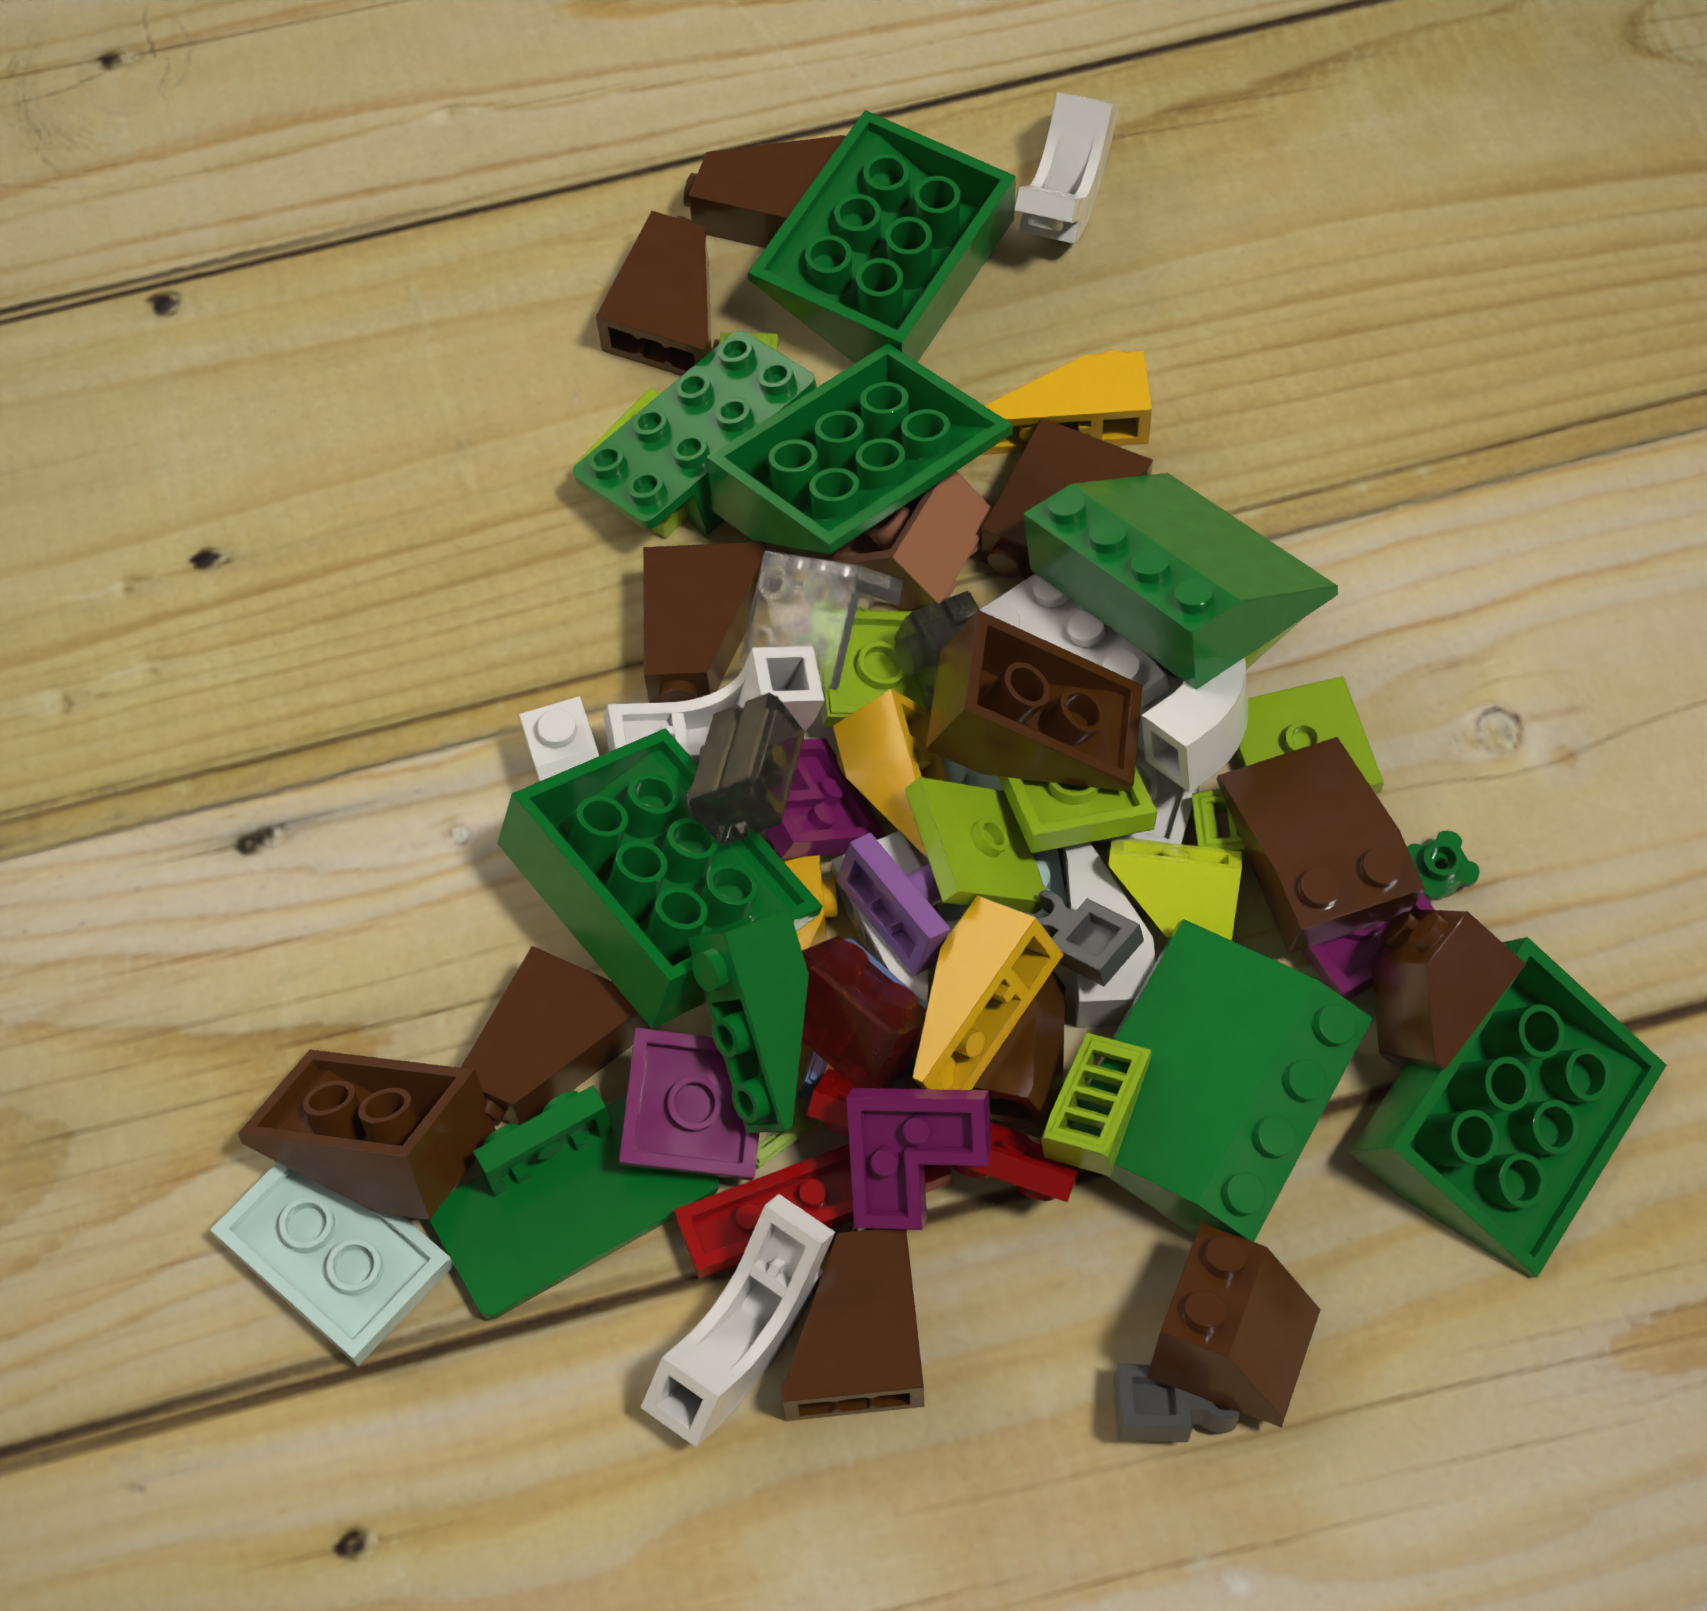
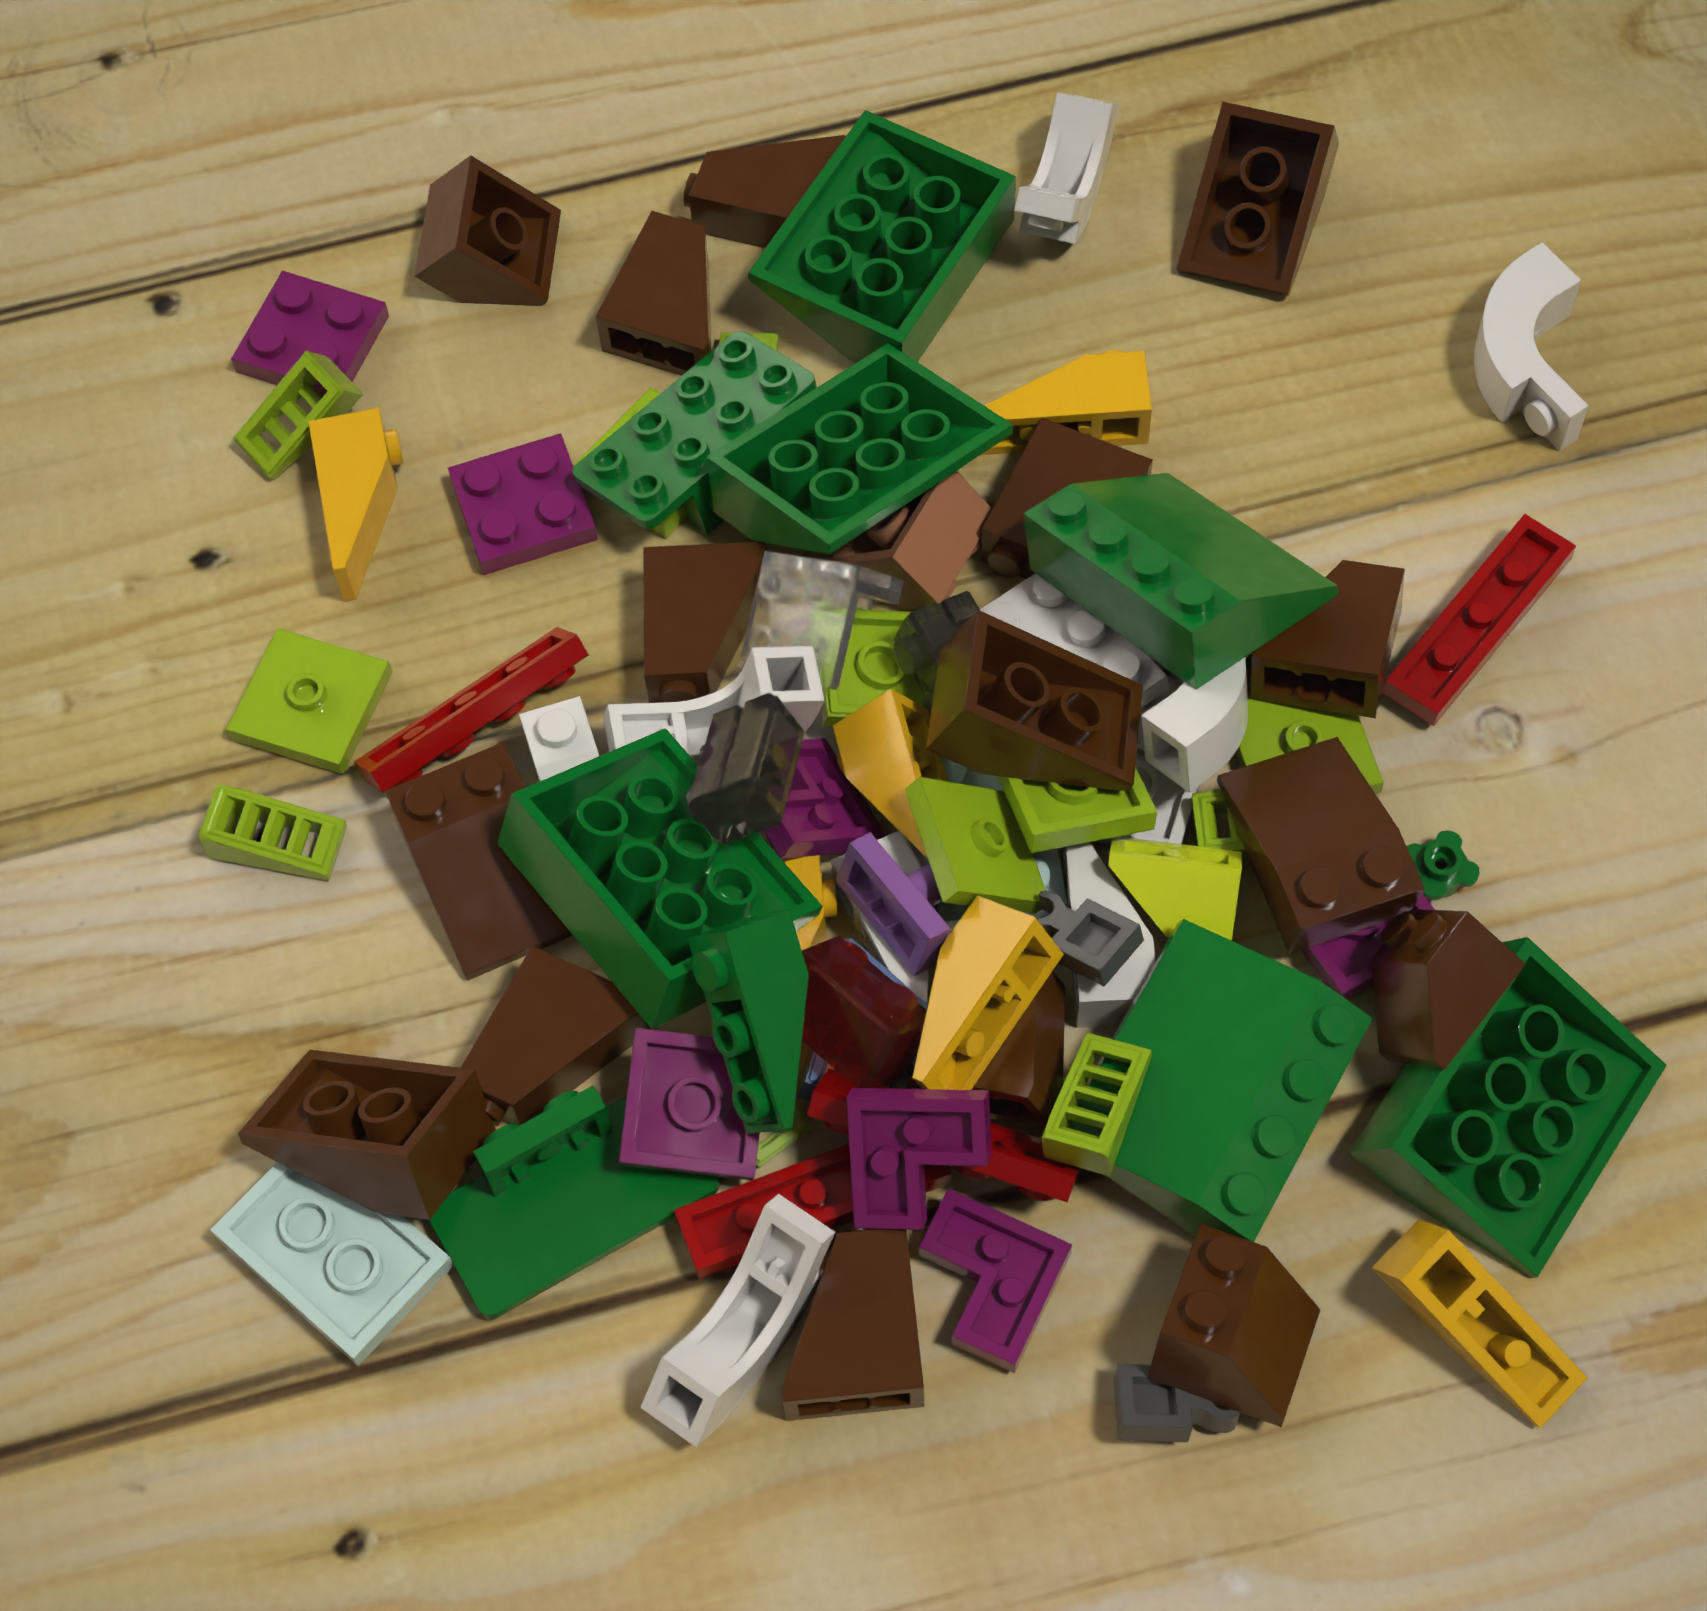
(239, 848): none -> lime slope
(297, 383): none -> lime slope
(309, 701): none -> lime plate
(311, 318): none -> magenta plate
(356, 488): none -> yellow slope
(478, 893): none -> reddish brown slope
(487, 238): none -> reddish brown slope
(492, 697): none -> red plate
(522, 504): none -> magenta plate
(1013, 1273): none -> magenta plate
(1258, 198): none -> reddish brown slope
(1340, 650): none -> reddish brown slope
(1478, 619): none -> red plate
(1479, 1320): none -> yellow slope
(1509, 370): none -> white arch

